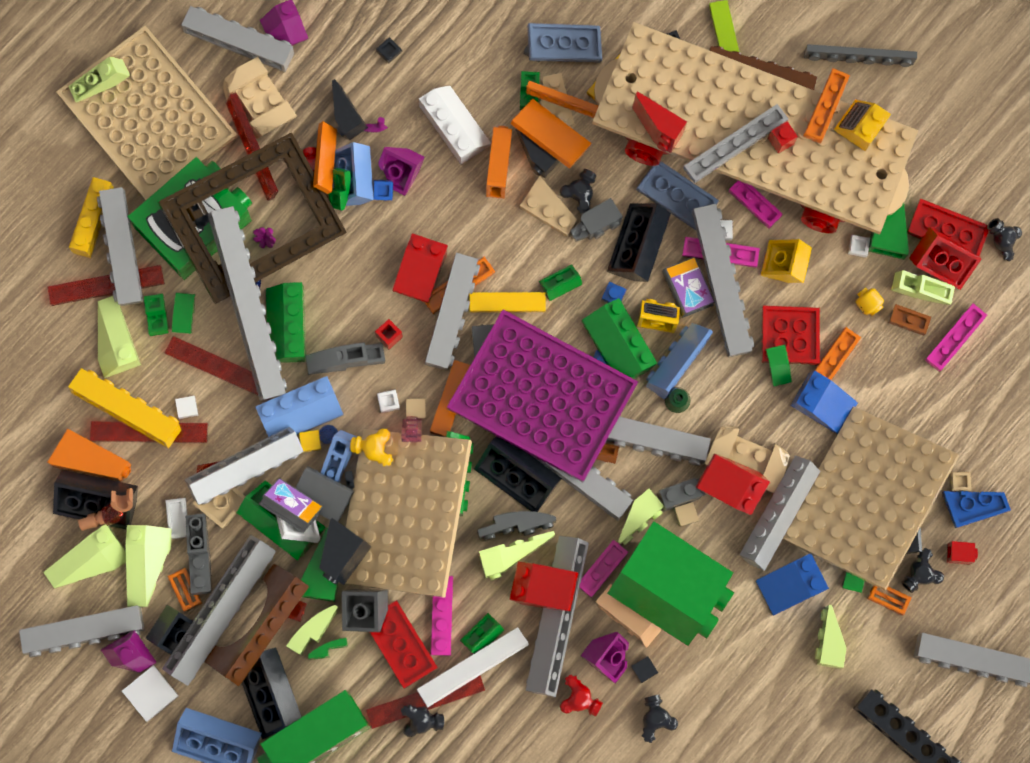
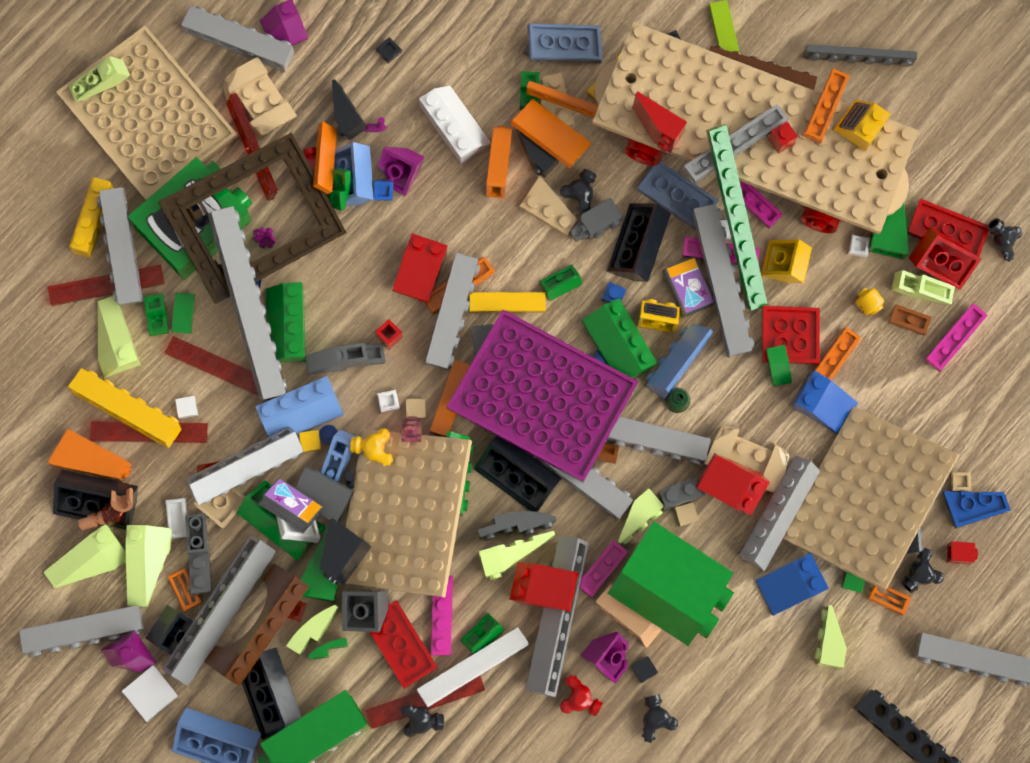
(736, 216): none -> plate

